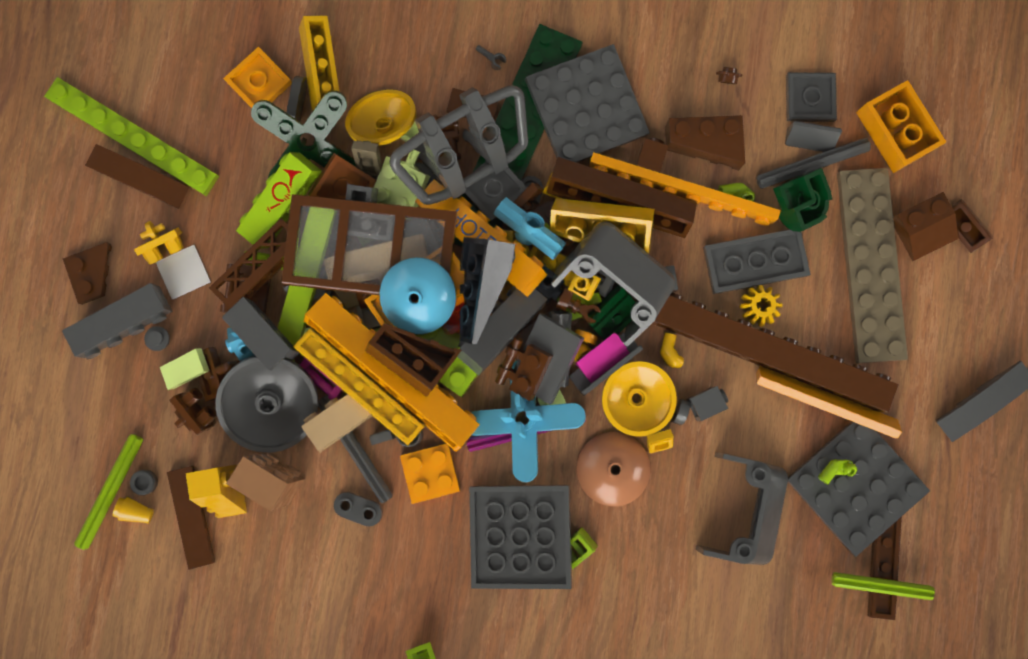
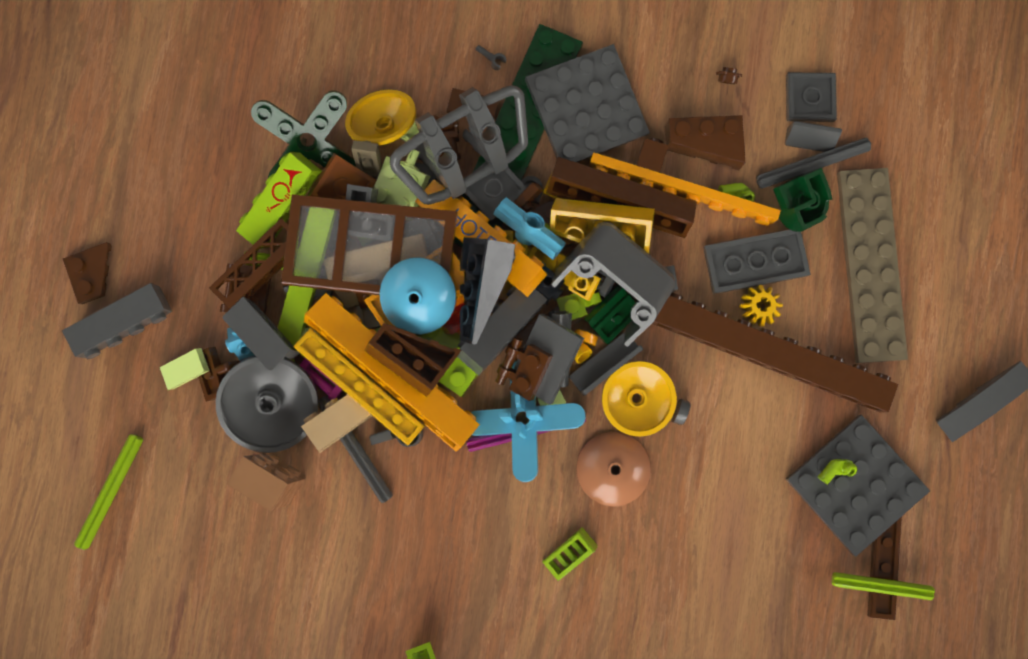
(131, 136): lime plate -> none
(131, 510): yellow cone -> none
(137, 176): reddish brown slope -> none
(143, 482): dark grey tile -> none
(150, 250): yellow hips -> none
(157, 338): dark grey plate -> none
(183, 272): white sticker -> none
(190, 412): reddish brown hips -> none
(191, 521): reddish brown tile -> none
(210, 490): yellow wedge -> none
(257, 78): light orange plate -> none
(297, 97): dark grey tile -> none
(318, 57): yellow brick -> none
(357, 509): dark grey plate -> none
(430, 473): light orange plate -> none
(520, 537): dark grey plate -> none
(567, 302): reddish brown piece -> none
(602, 357): dark pink slope -> none
(660, 441): yellow tile -> none
(668, 352): yellow arm -> none
(708, 403): dark grey brick -> none
(760, 545): dark grey windscreen -> none
(828, 402): light orange tile -> none
(900, 126): light orange brick -> none
(927, 226): reddish brown slope -> none
(970, 229): reddish brown slope -> none

